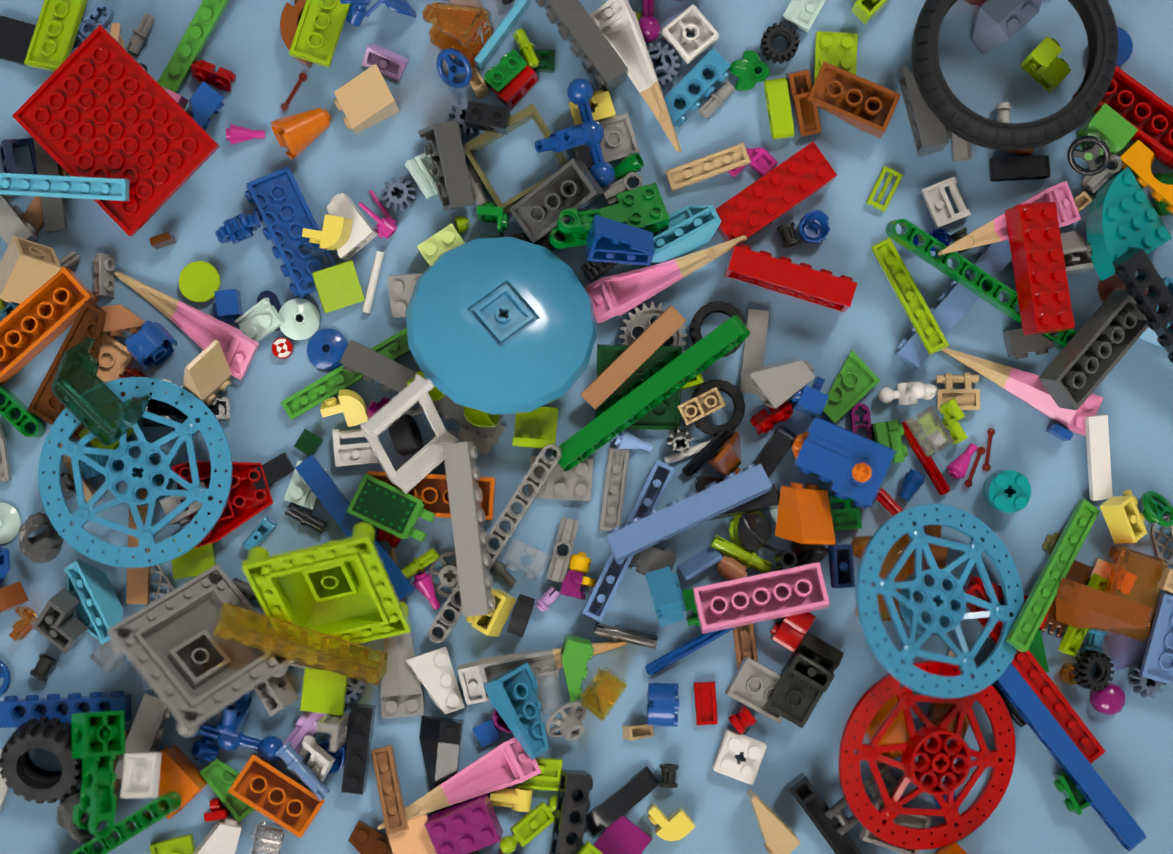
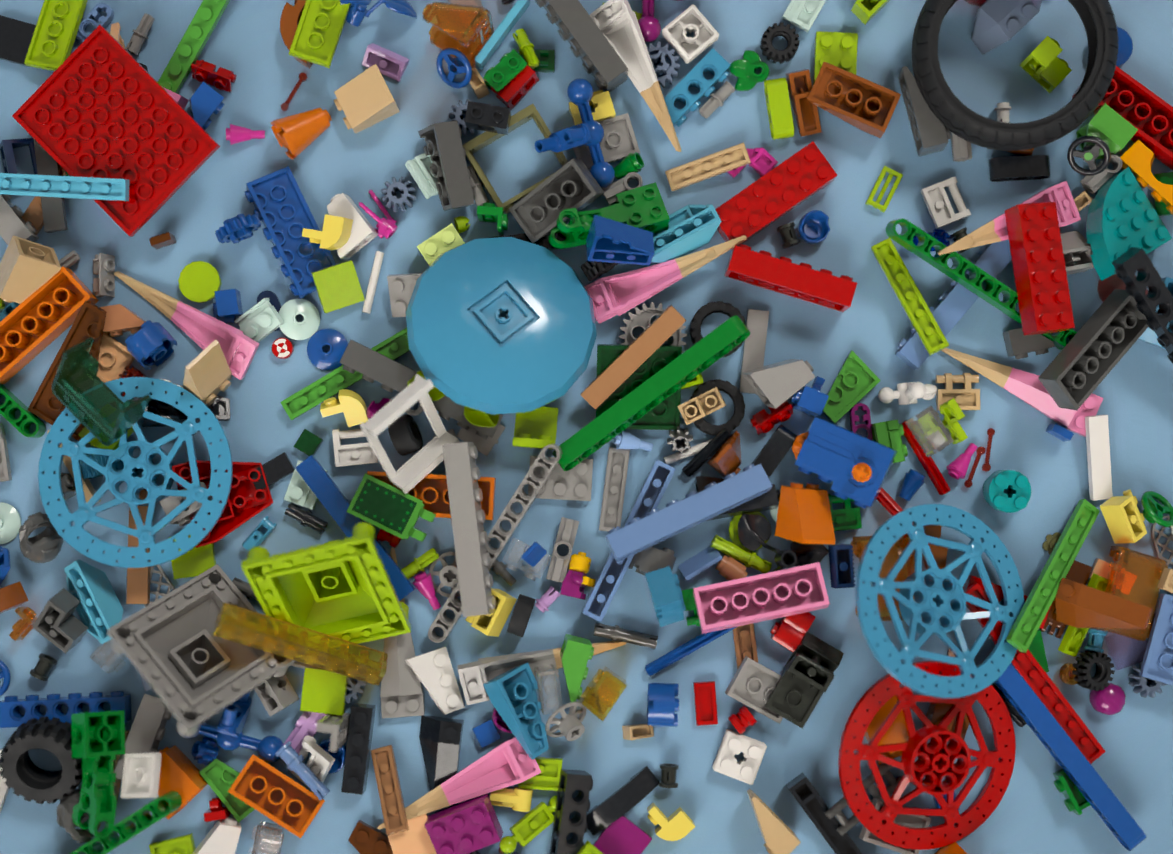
(534, 554): none -> blue slope

